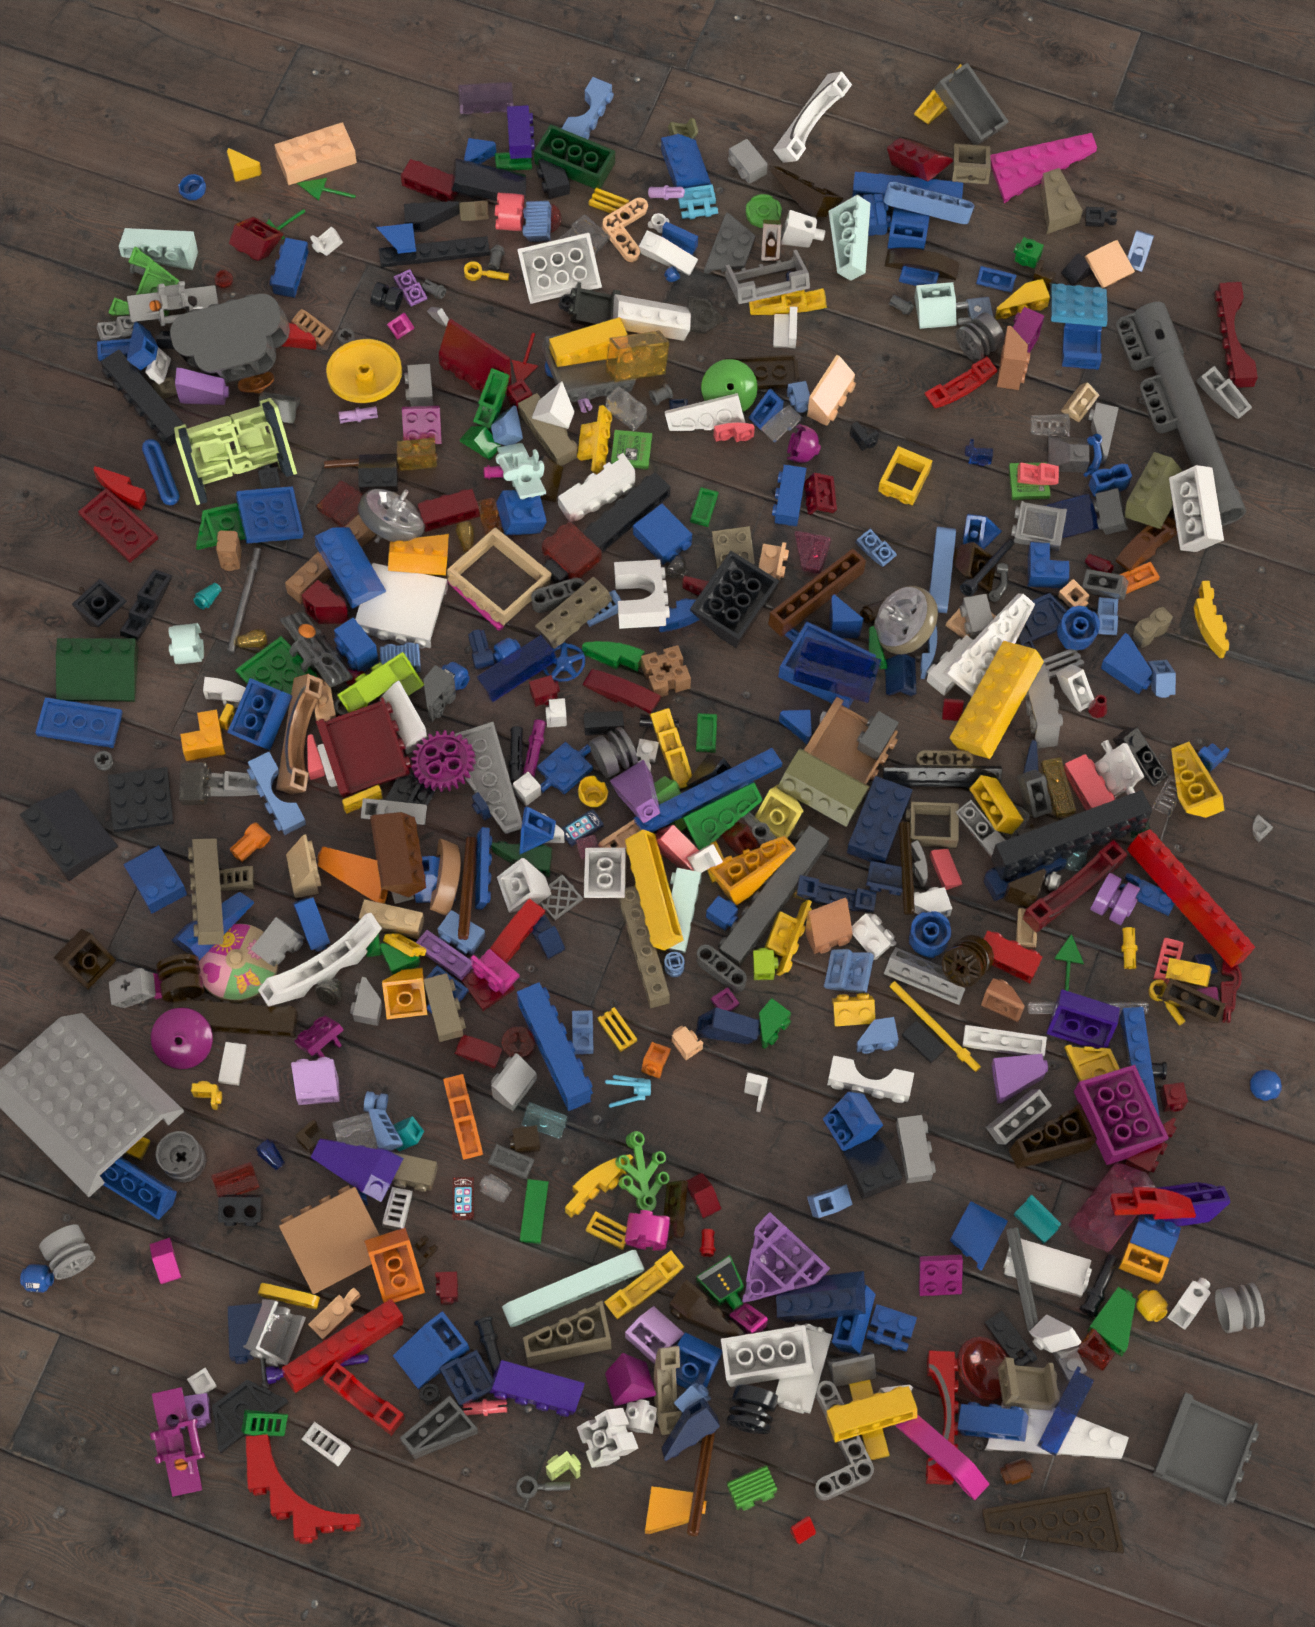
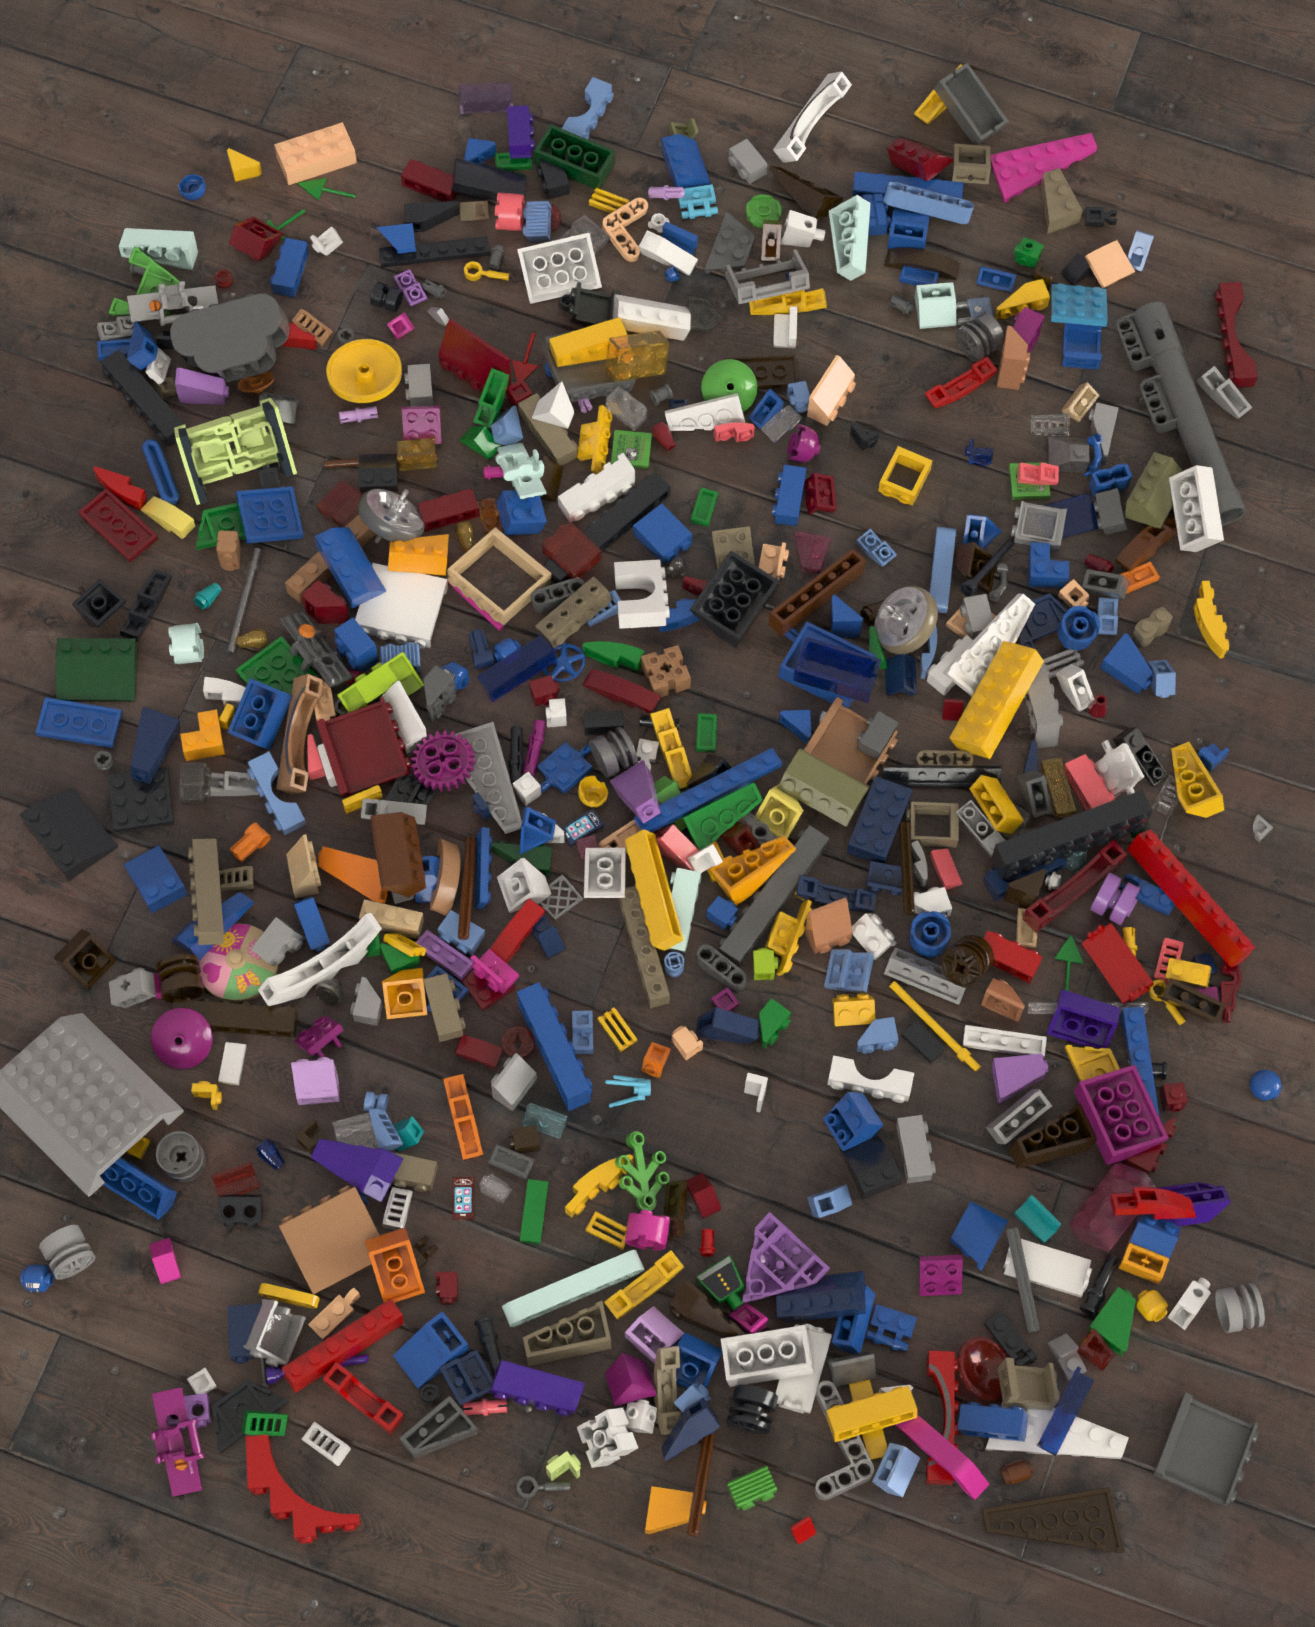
(153, 741): none -> dark blue slope
(168, 517): none -> light yellow slope
(663, 435): none -> dark red cone
(896, 1469): none -> light blue brick
(1053, 1335): white slope -> none
(1117, 963): none -> red brick

